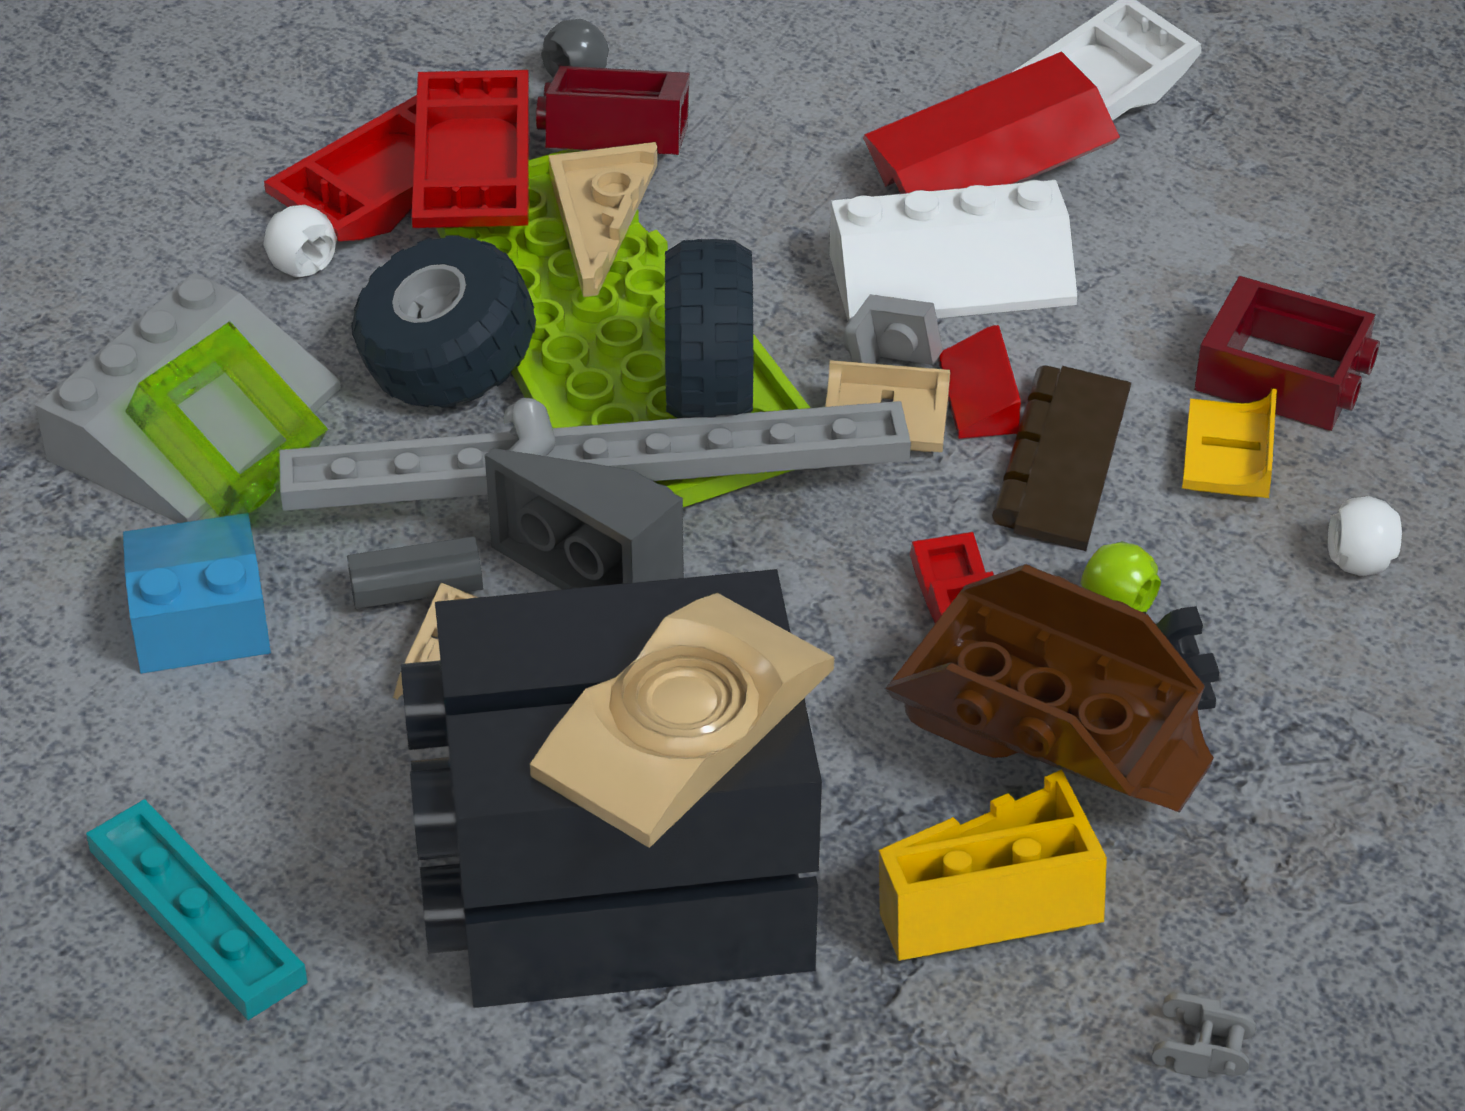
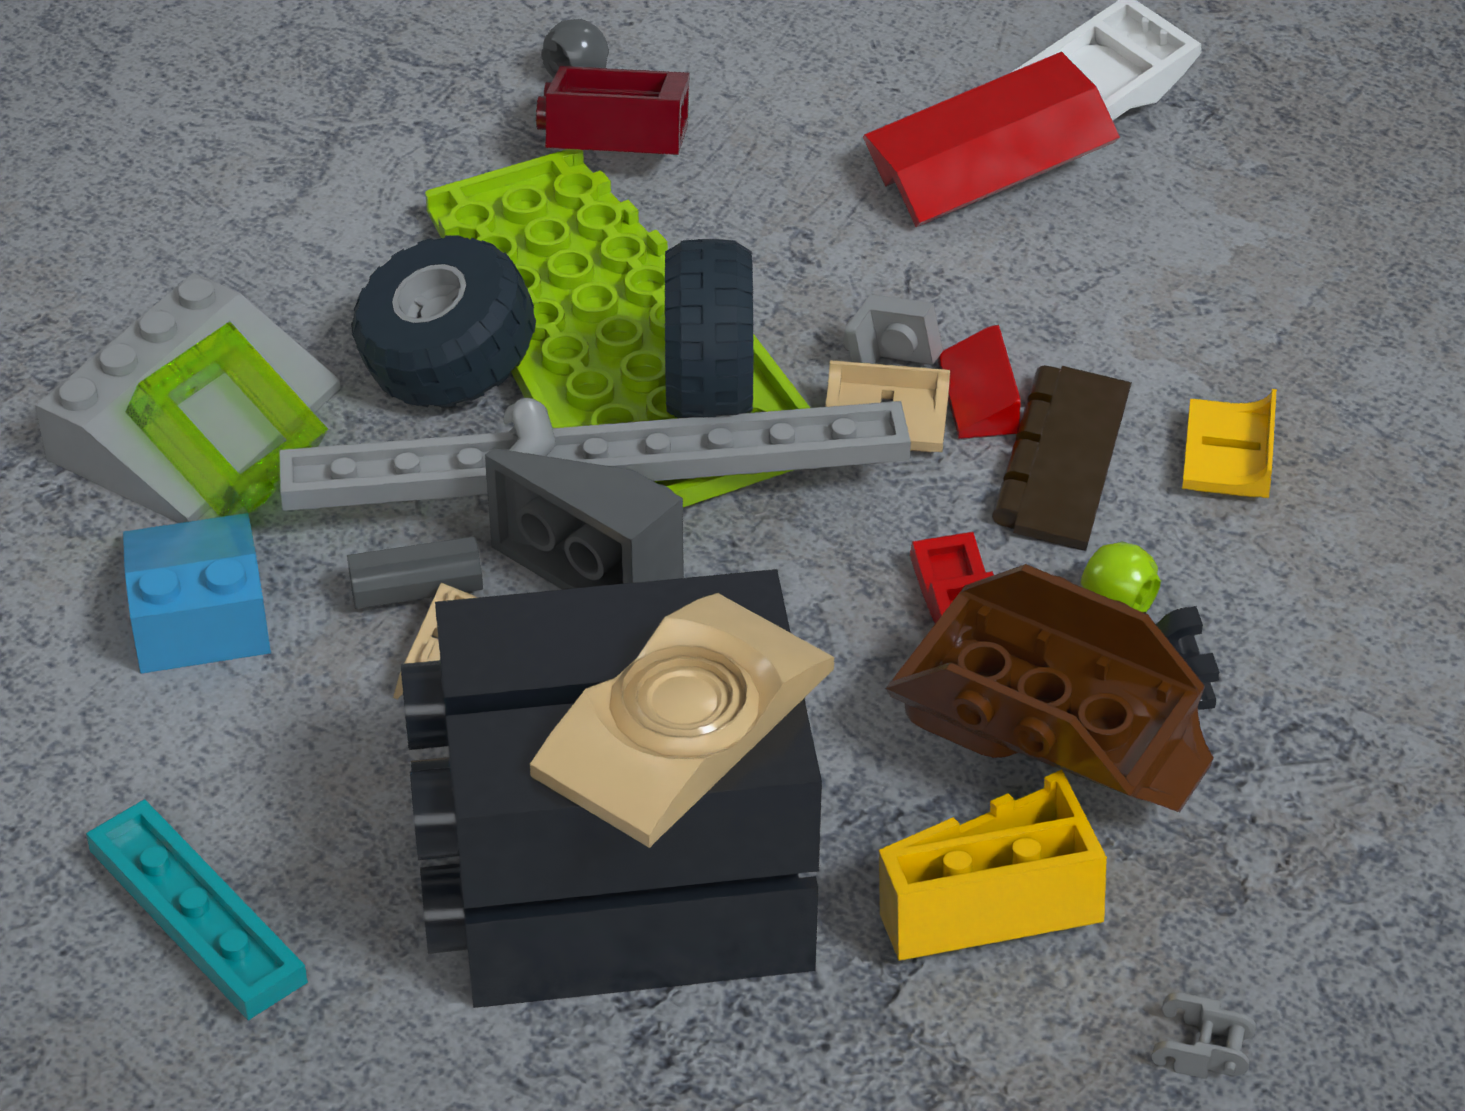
(300, 241): white piece -> none
(359, 179): red slope -> none
(471, 149): red slope -> none
(597, 203): tan wing -> none
(956, 248): white slope -> none
(1295, 322): dark red window -> none
(1364, 536): white piece -> none

